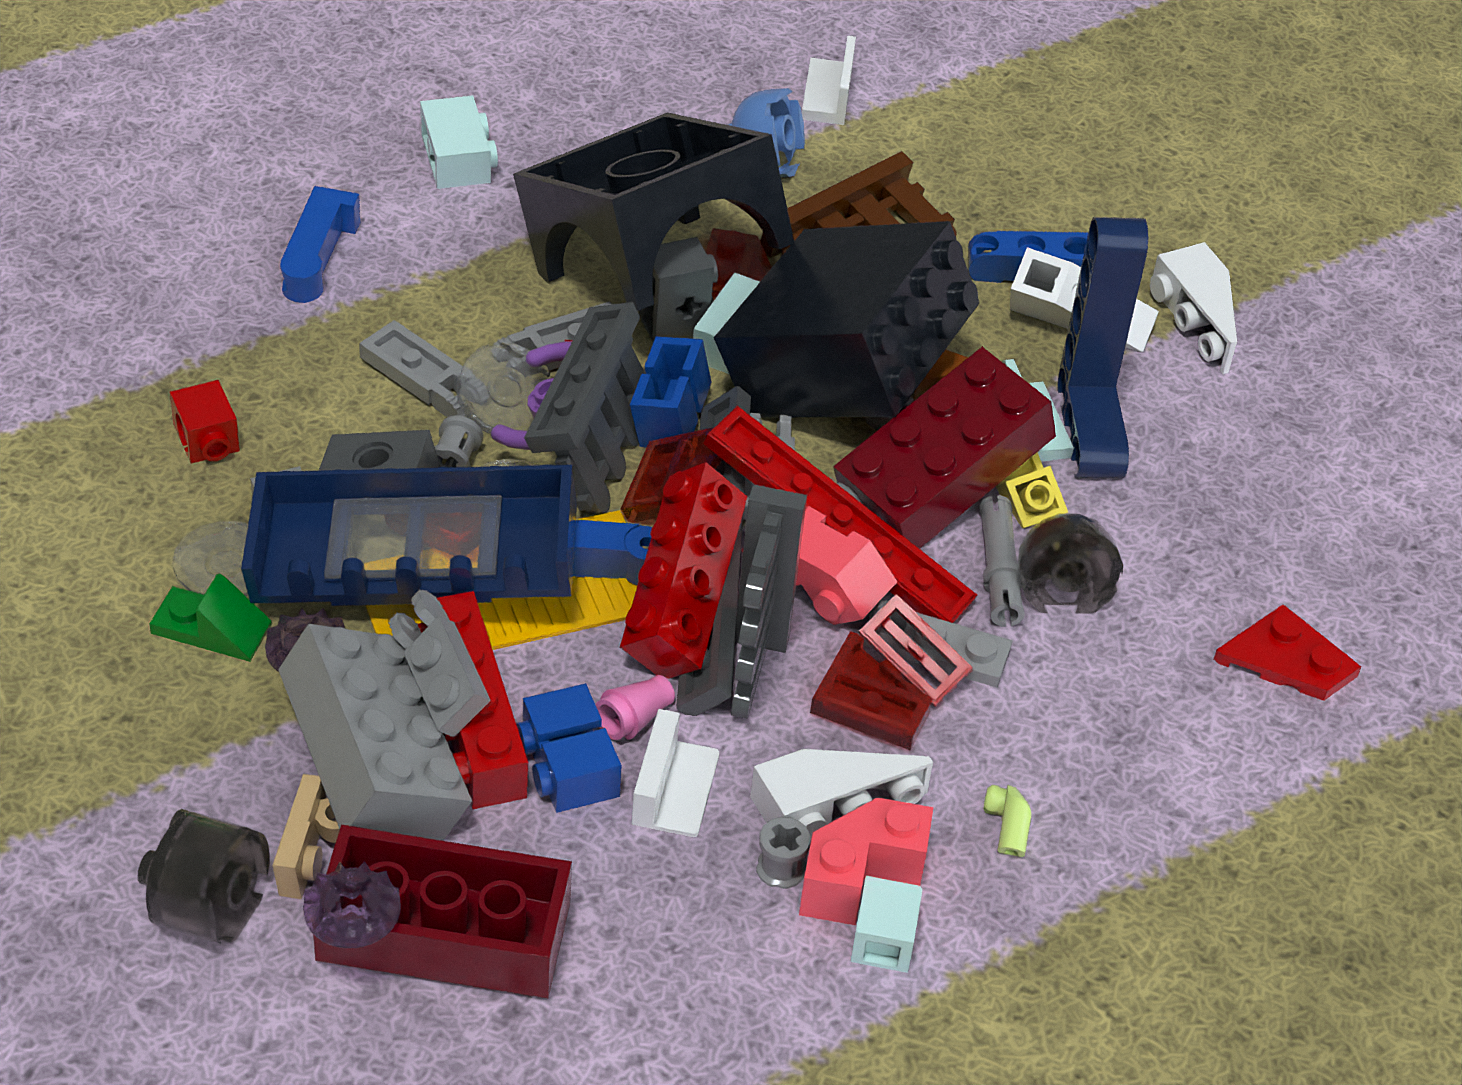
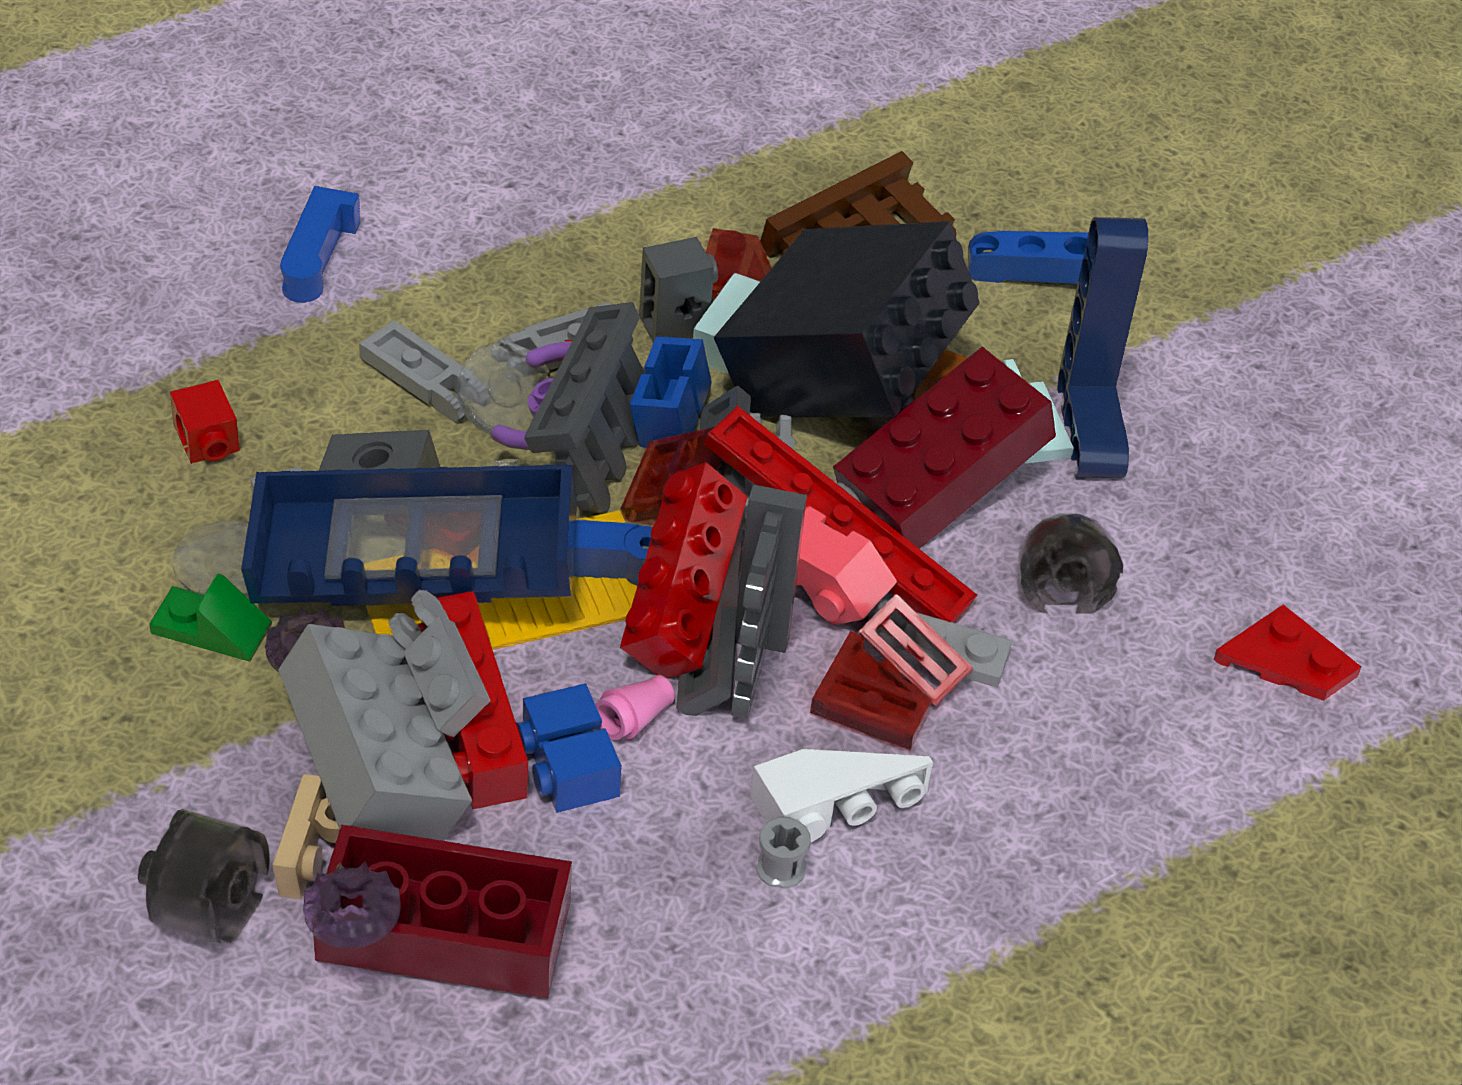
(451, 444): light grey bush -> none
(457, 142): light aqua brick -> none
(639, 184): black piece -> none
(673, 780): white panel -> none
(774, 114): medium blue cylinder -> none
(828, 87): white panel -> none
(874, 840): coral brick -> none
(886, 924): light aqua panel -> none
(1002, 567): light grey pin -> none
(1015, 818): yellowish green arm -> none
(1032, 492): light yellow slope -> none
(1047, 291): white slope -> none
(1198, 294): white slope -> none

